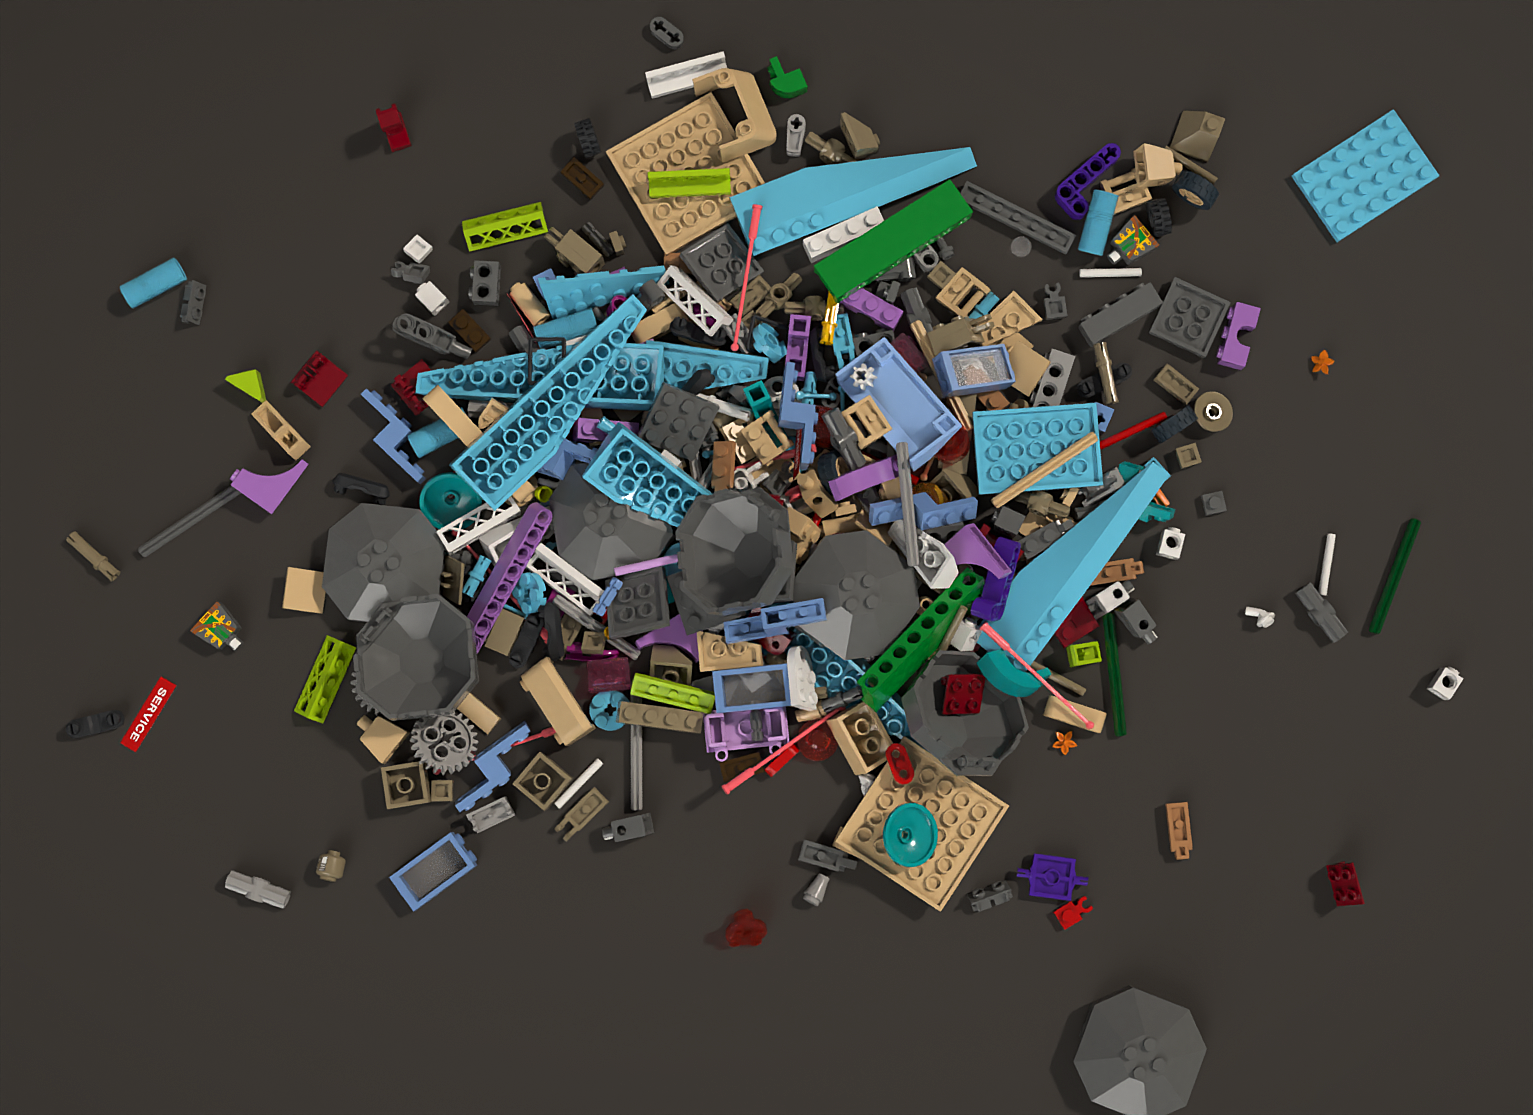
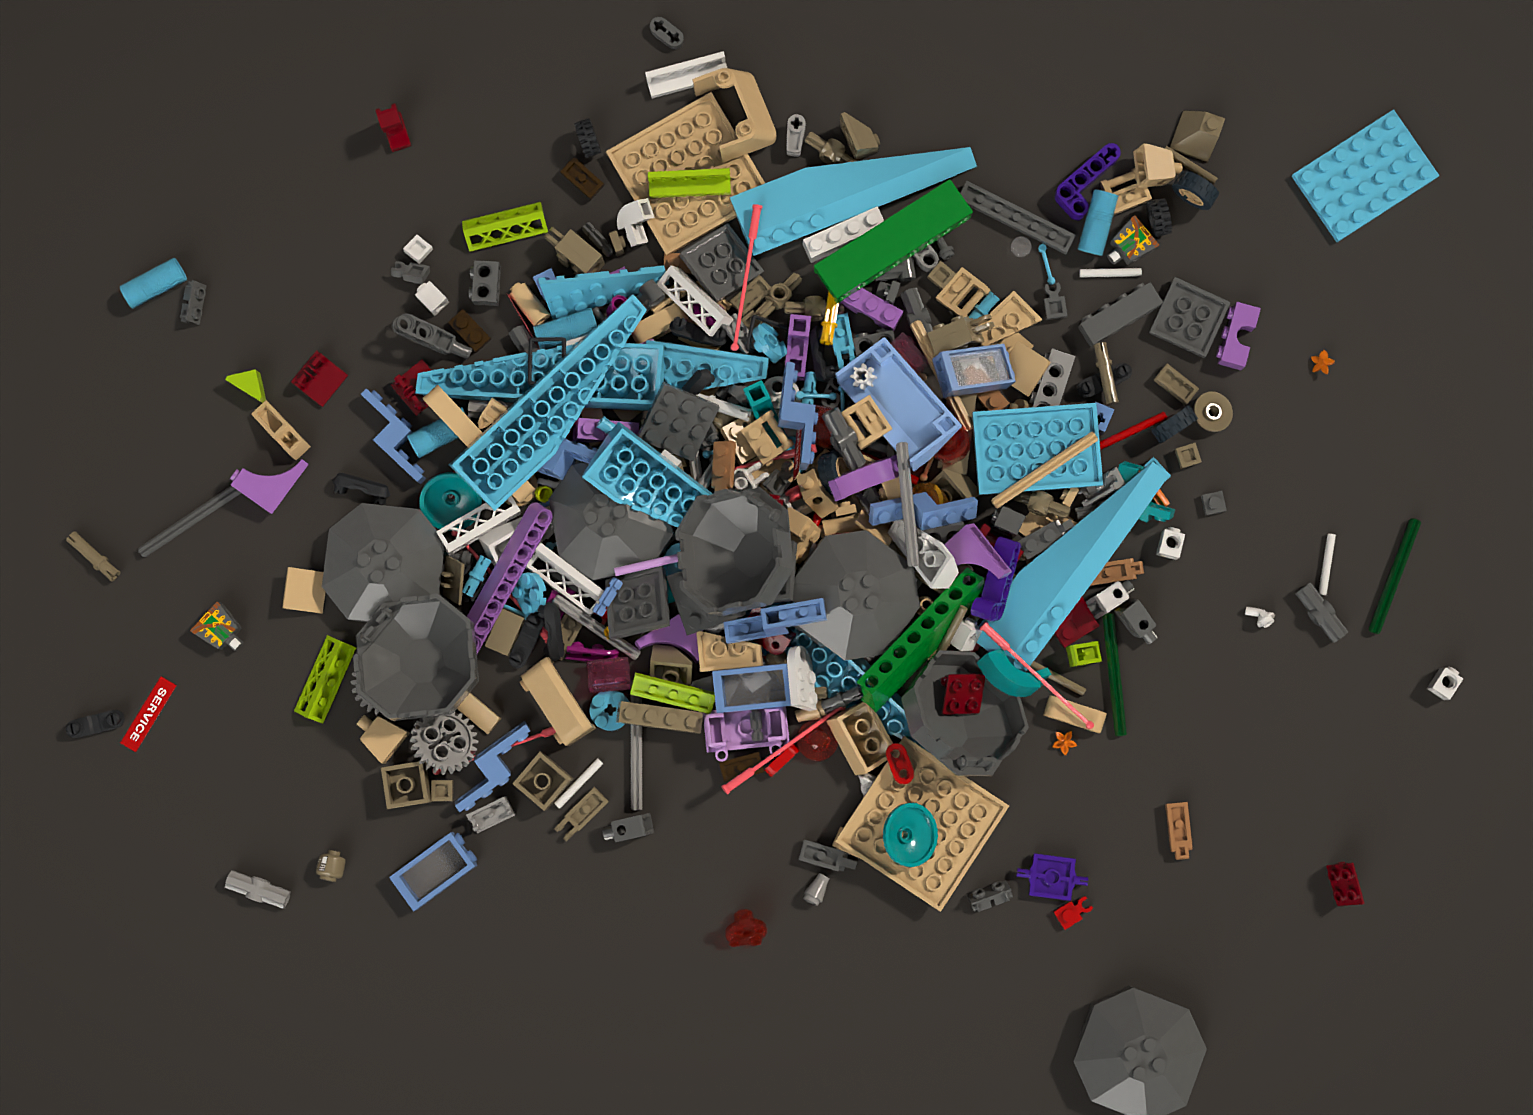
(593, 643): dark tan plate -> none
(631, 219): none -> white brick
(786, 85): green brick -> none
(1042, 248): none -> medium azure hinge

